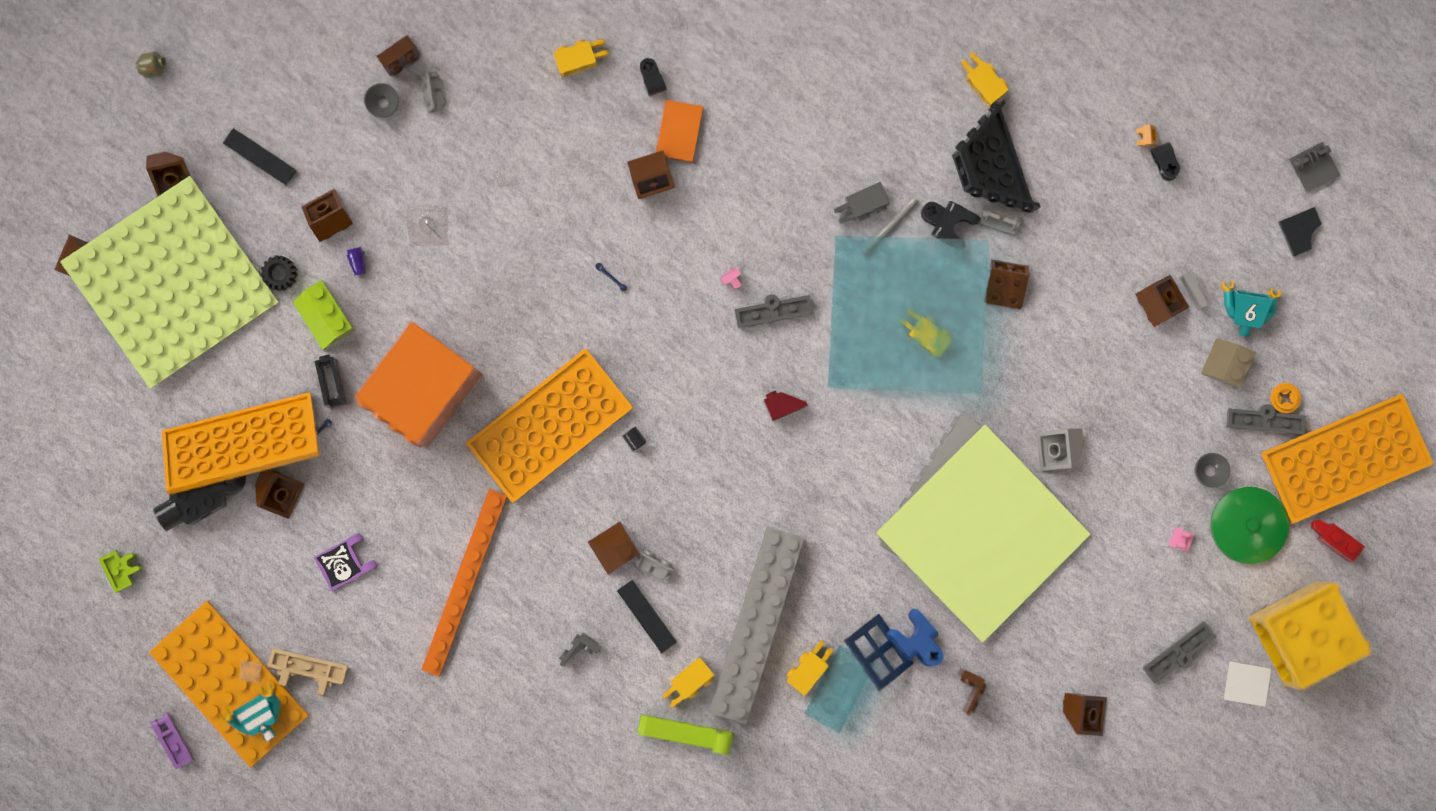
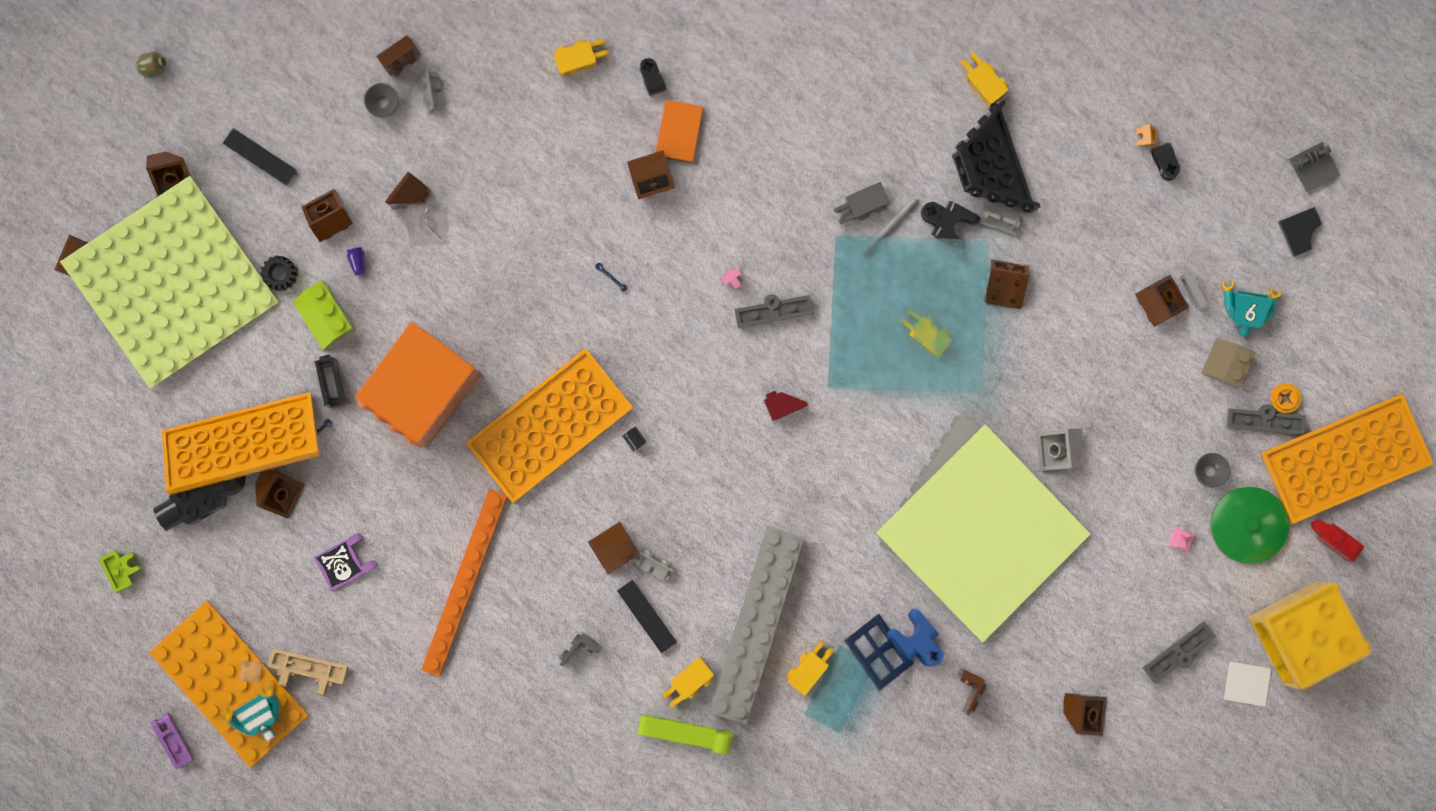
(408, 192): none -> reddish brown slope

